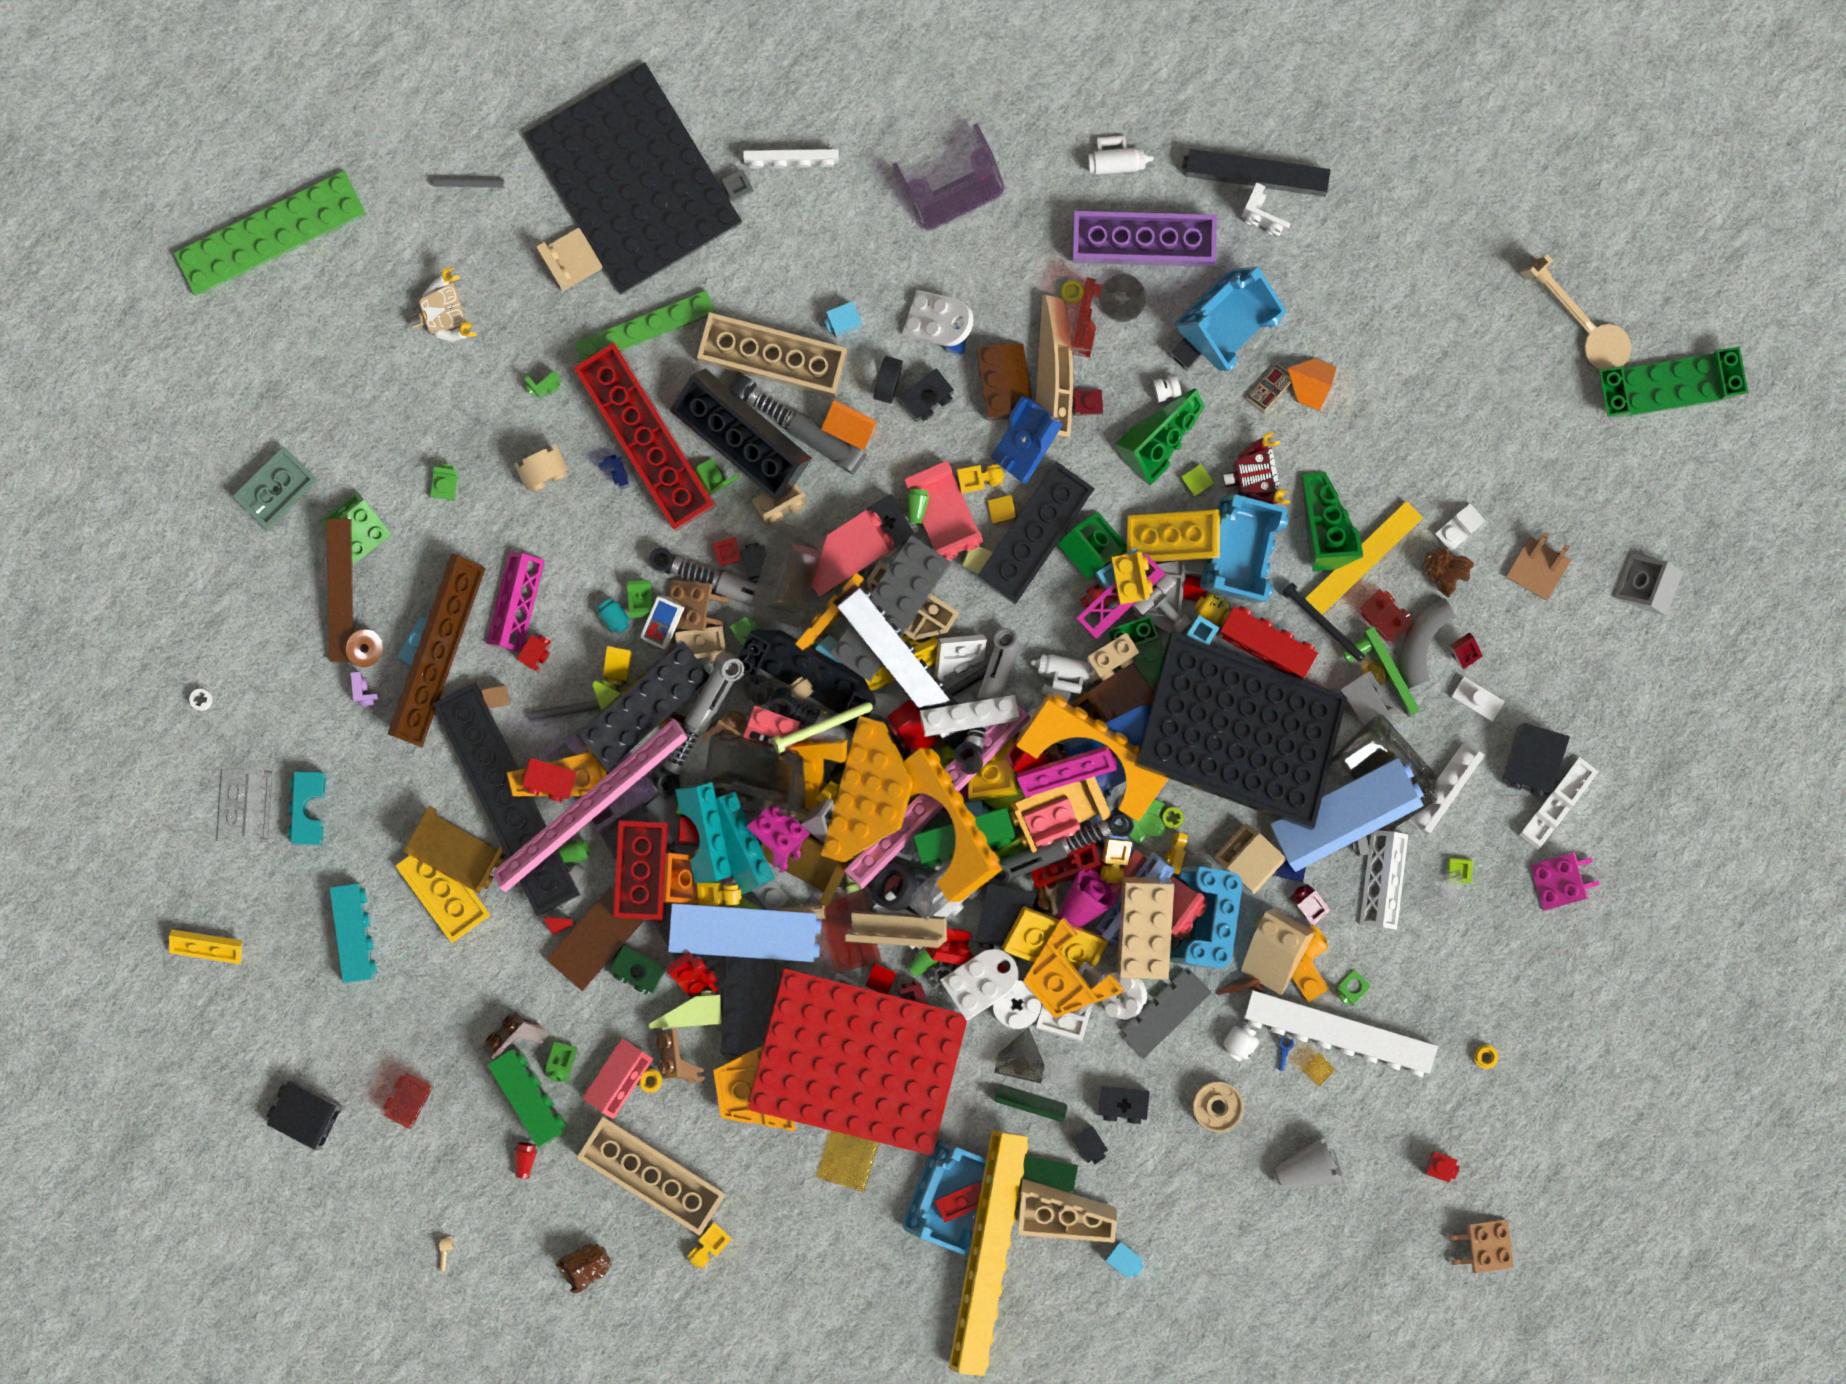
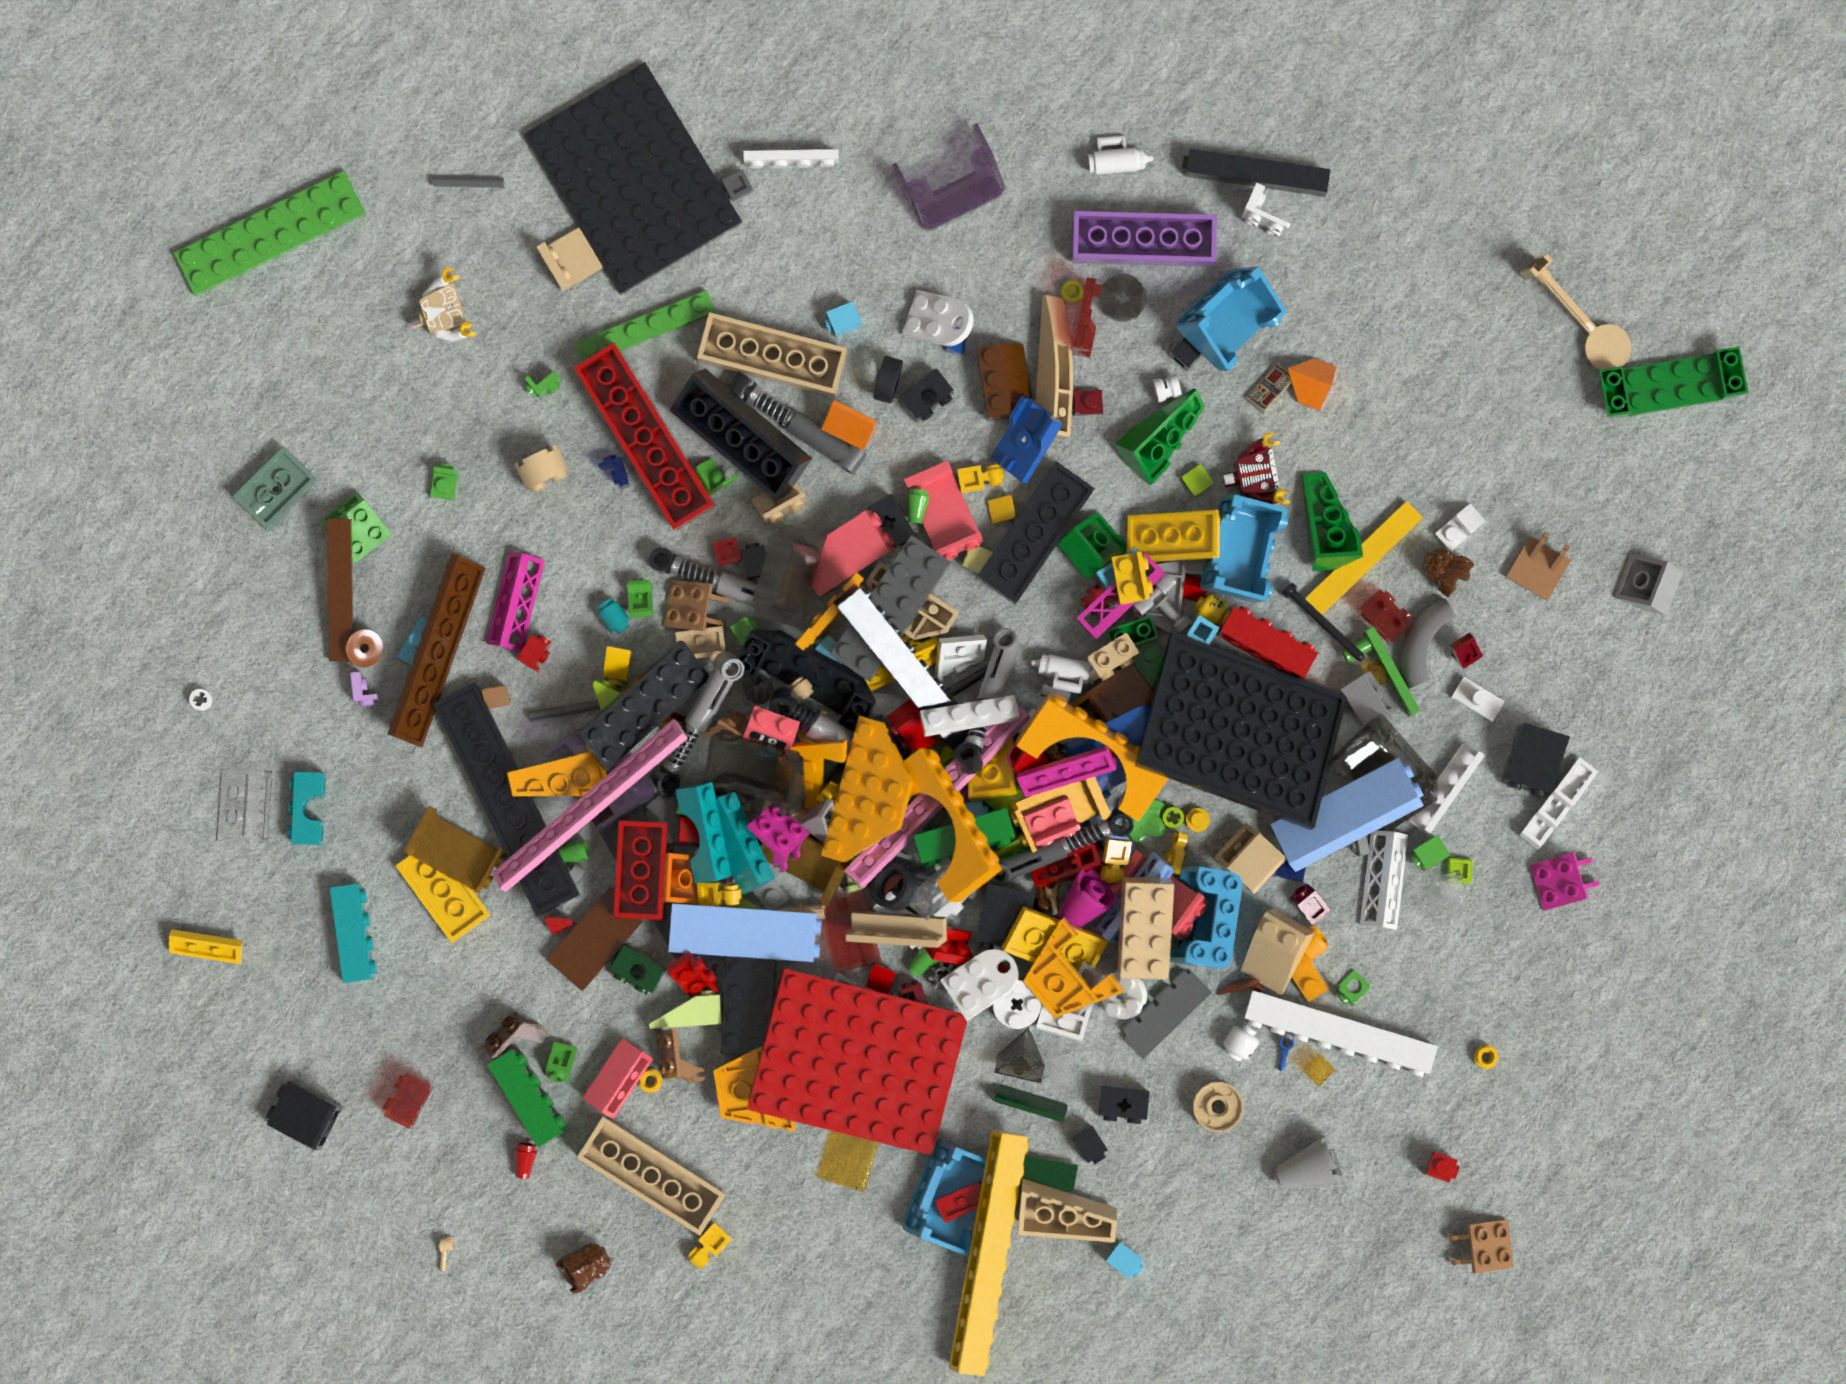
(548, 779): red brick -> none
(662, 622): slope -> none
(781, 743): yellowish green bar -> none
(1197, 820): none -> yellow plate
(1429, 853): none -> bright green brick

